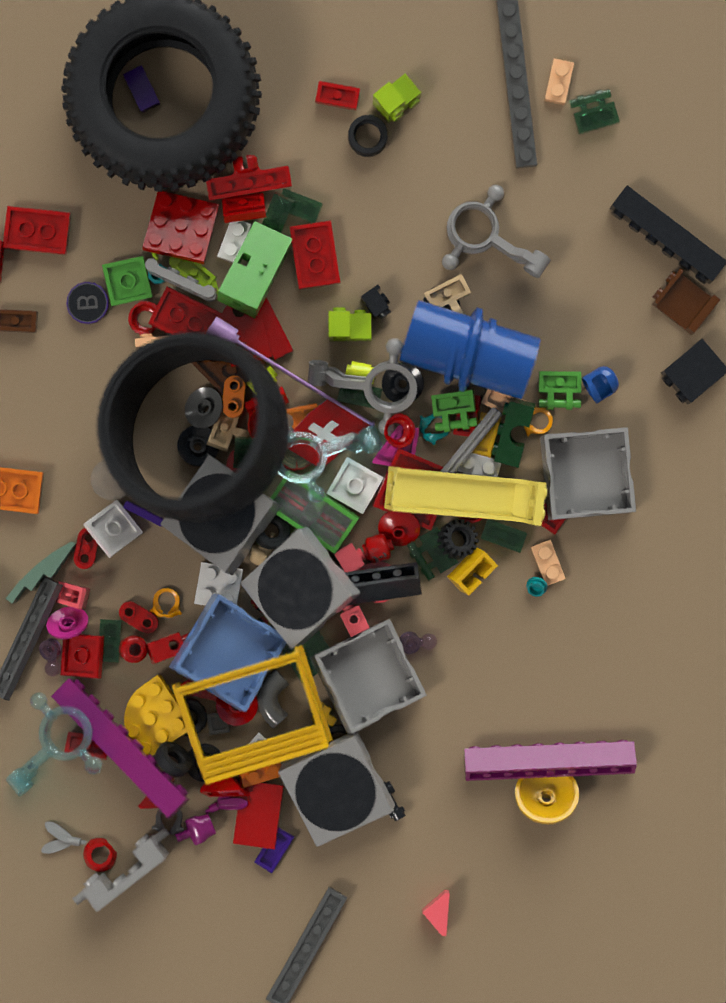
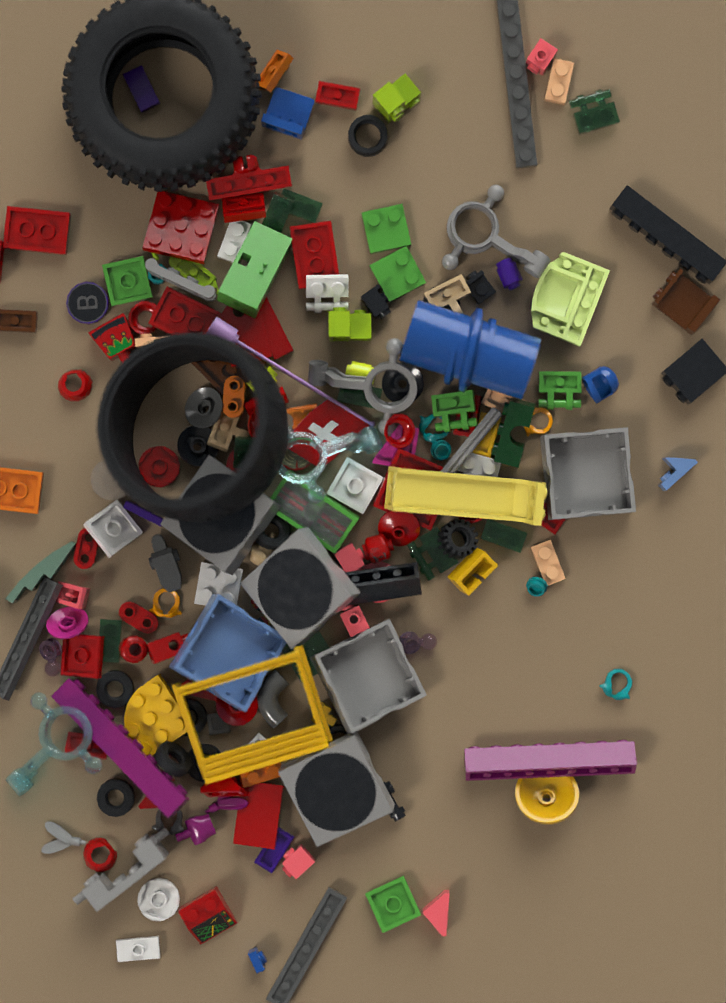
(82, 393): none -> red piece
(103, 695): none -> black tyre
(115, 338): none -> torso
(115, 784): none -> black tyre
(138, 949): none -> white plate
(158, 899): none -> white tile
(159, 466): none -> red tile
(165, 562): none -> dark grey hinge
(207, 915): none -> red slope
(258, 959): none -> blue plate
(274, 70): none -> orange plate
(288, 113): none -> blue bracket
(297, 861): none -> coral brick
(326, 286): none -> white plate
(386, 229): none -> bright green plate
(393, 904): none -> bright green plate
(397, 274): none -> bright green plate
(440, 449): none -> teal plate
(479, 286): none -> black bracket
(509, 274): none -> dark purple brick
(541, 57): none -> coral brick
(567, 297): none -> yellowish green slope
(607, 686): none -> teal piece
(679, 466): none -> medium blue slope

